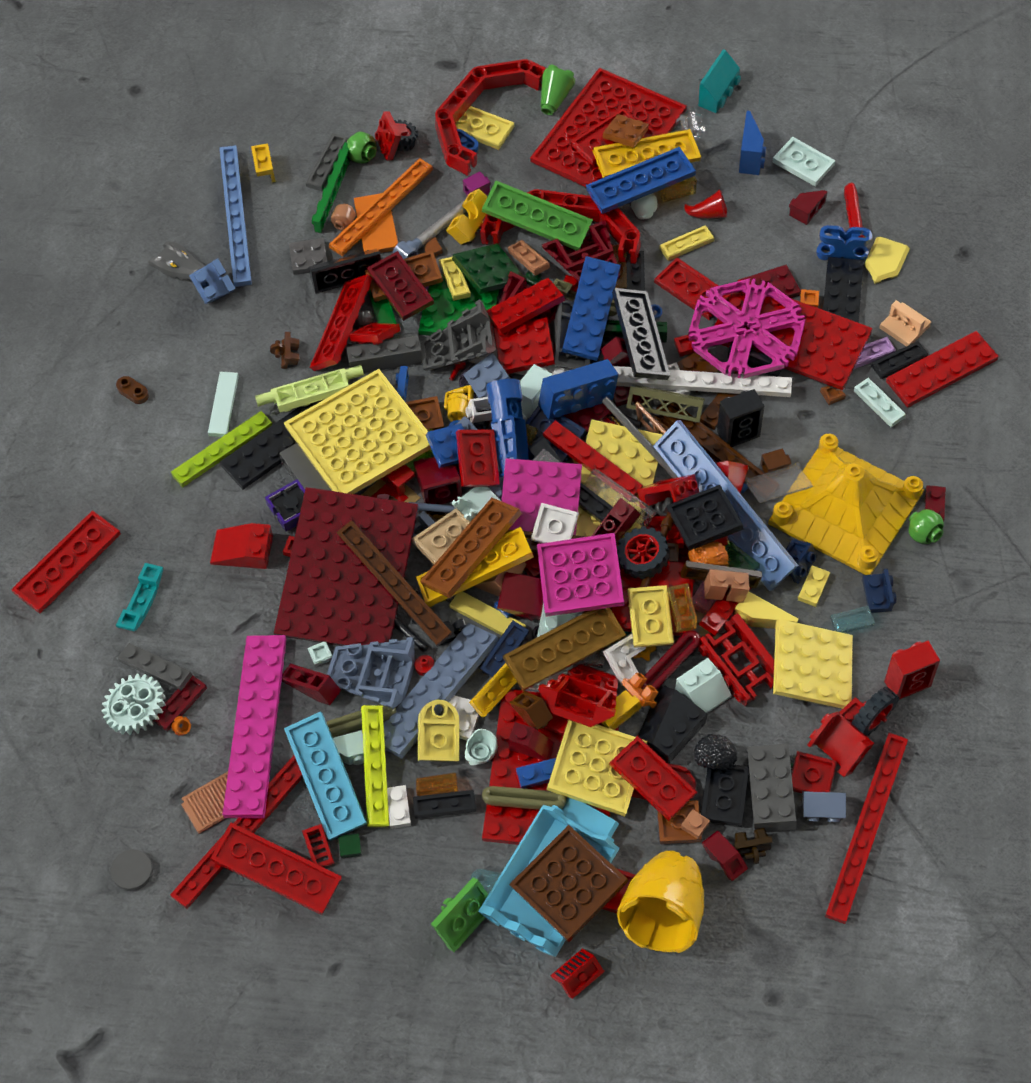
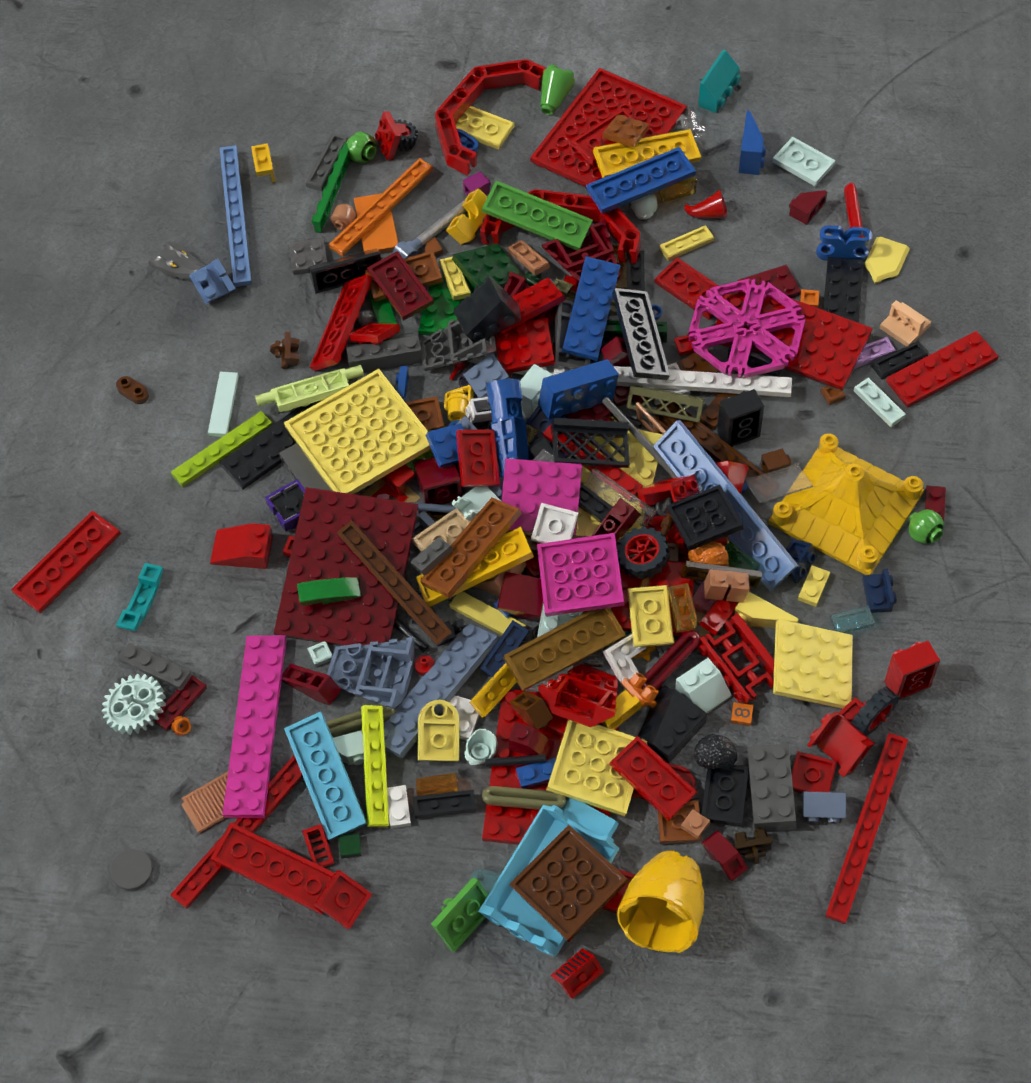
(328, 590): none -> green slope
(343, 899): none -> red plate
(431, 556): none -> dark grey plate
(487, 311): none -> black wedge
(516, 760): none -> black bar
(590, 428): none -> black fence
(742, 714): none -> orange tile

